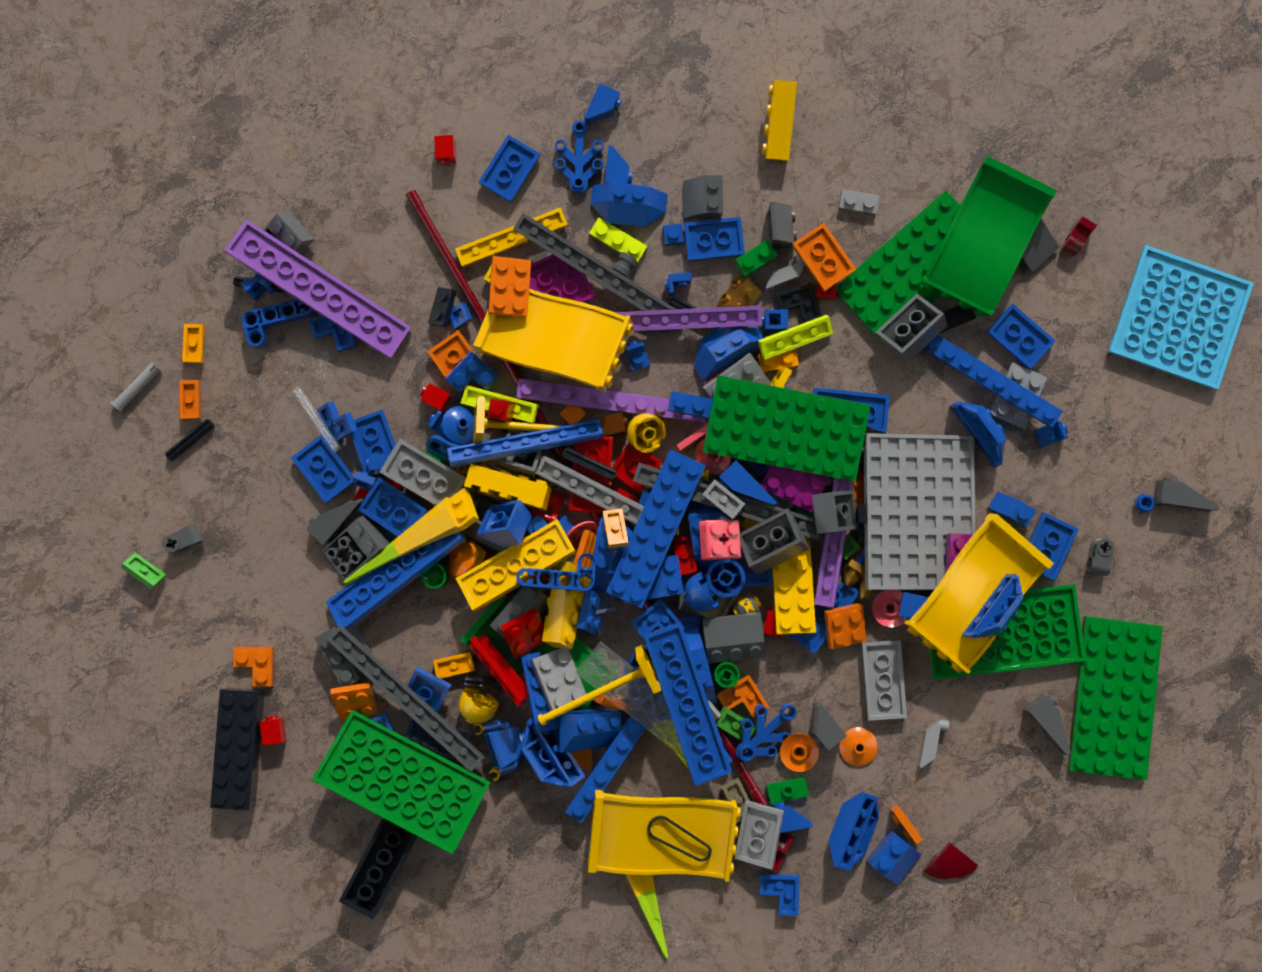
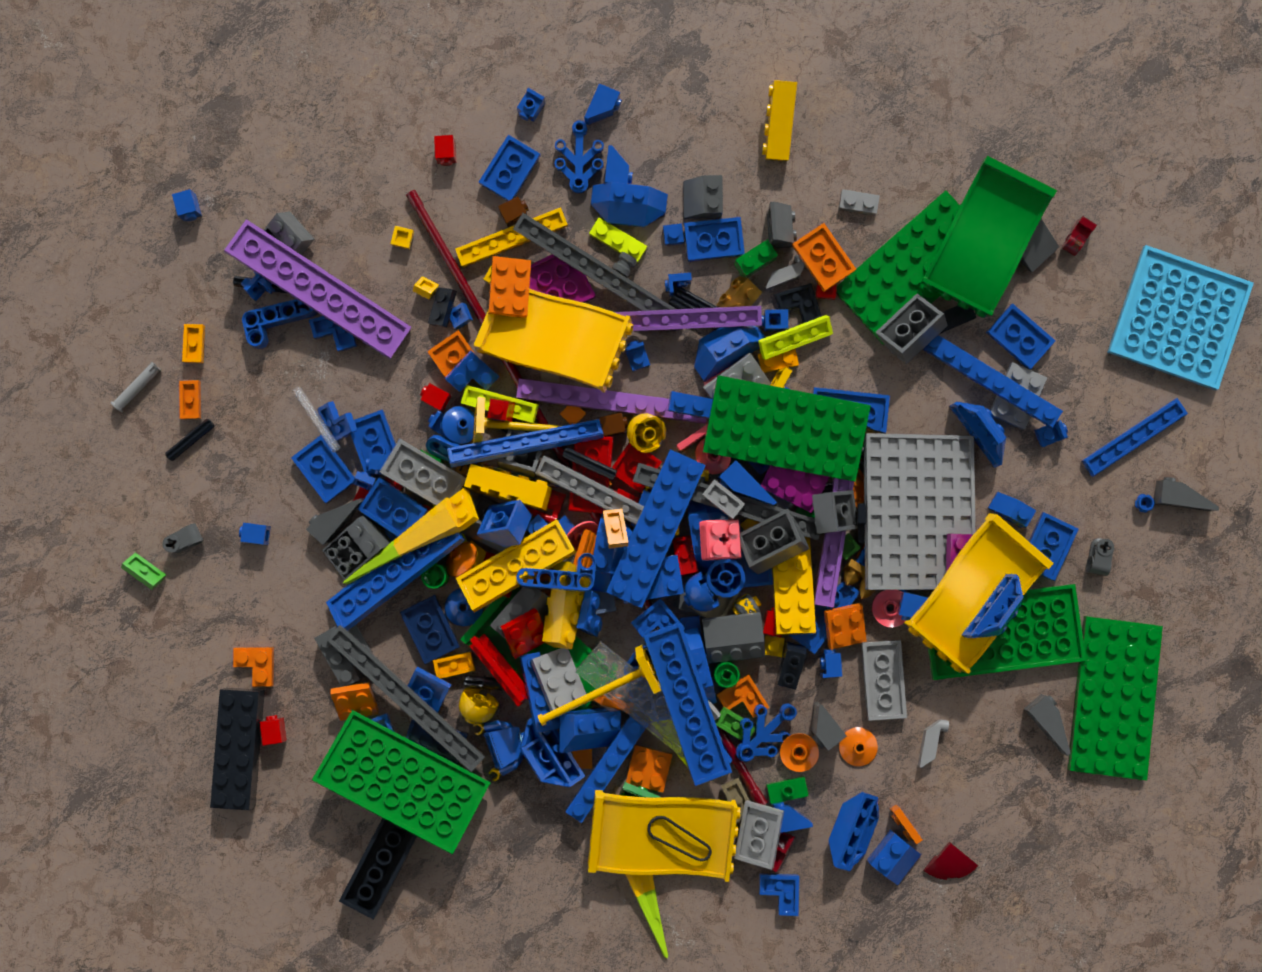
(187, 205): none -> blue brick
(254, 533): none -> blue brick
(402, 237): none -> yellow plate
(425, 287): none -> yellow plate
(430, 629): none -> dark blue plate
(455, 614): none -> blue dish
(512, 210): none -> reddish brown brick
(531, 113): none -> blue brick
(633, 791): none -> green plate
(649, 768): none -> orange plate
(693, 299): none -> black axle
(773, 645): none -> yellow plate
(791, 665): none -> black brick
(831, 664): none -> blue brick
(1134, 437): none -> blue tile

